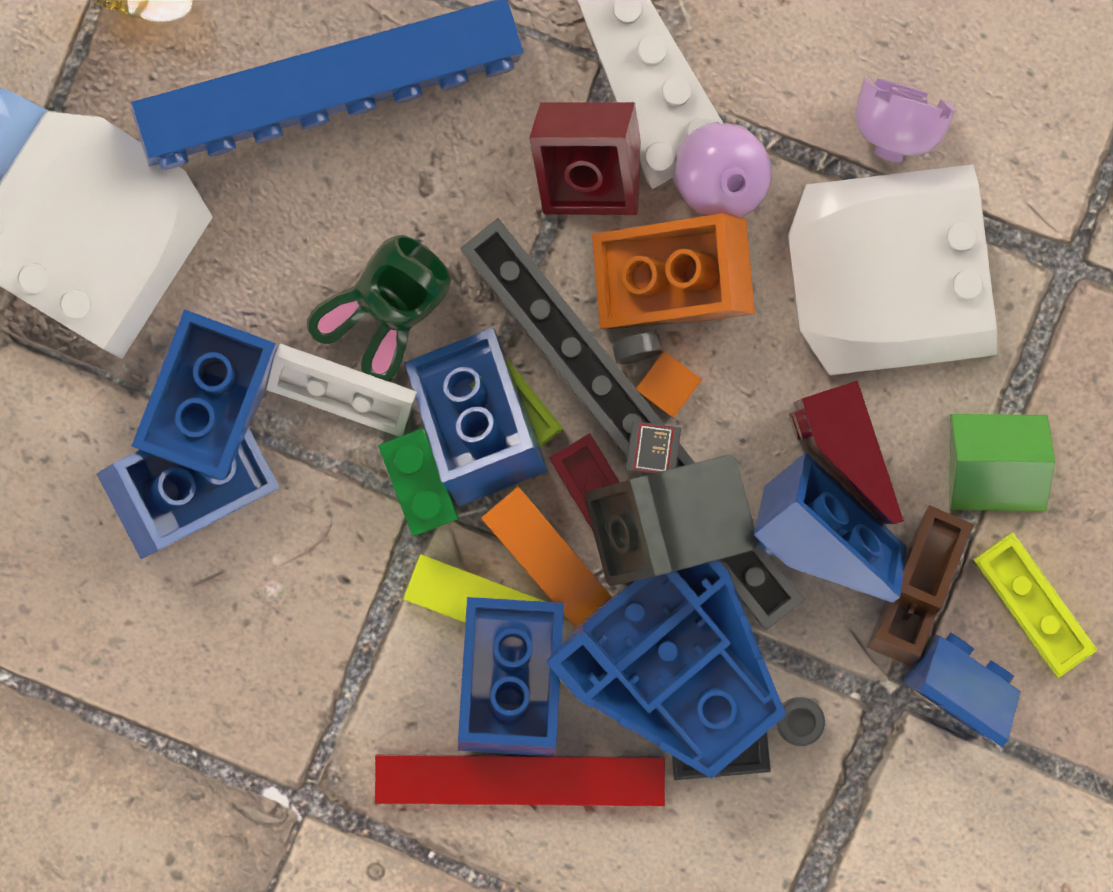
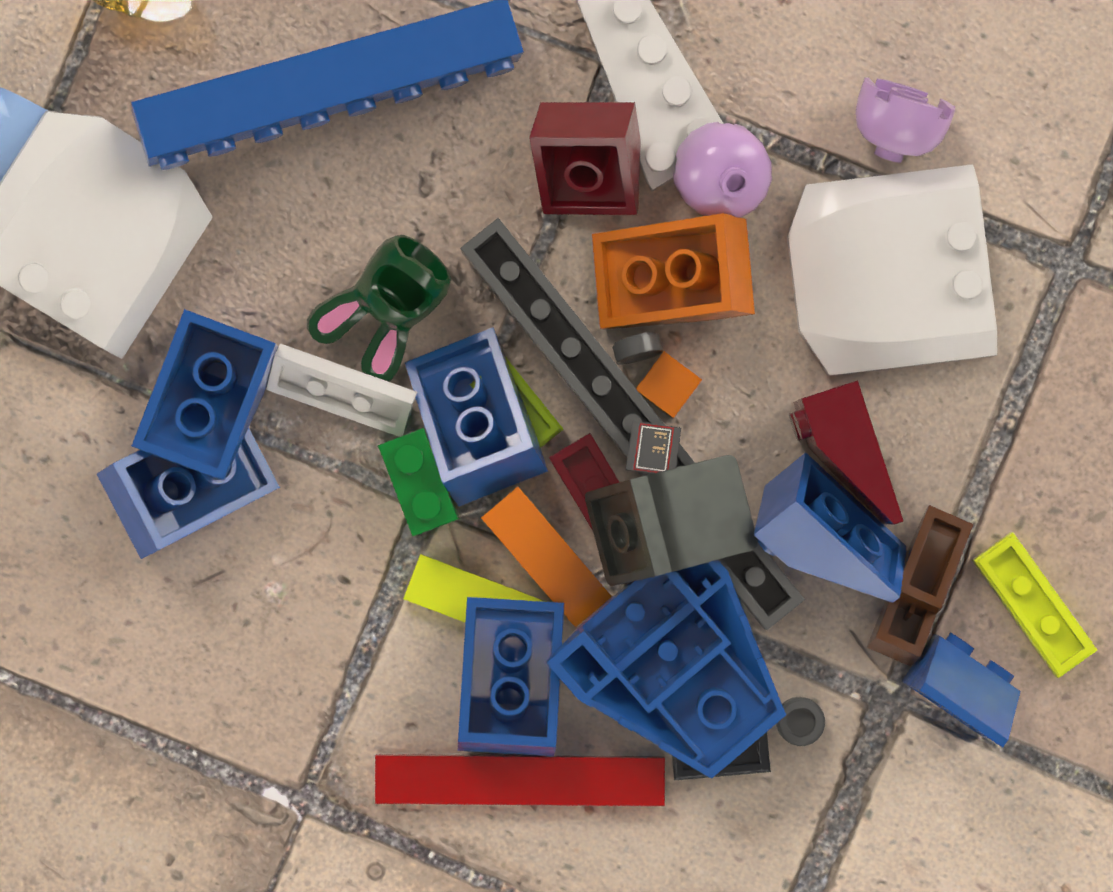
(1000, 462): bright green slope -> none

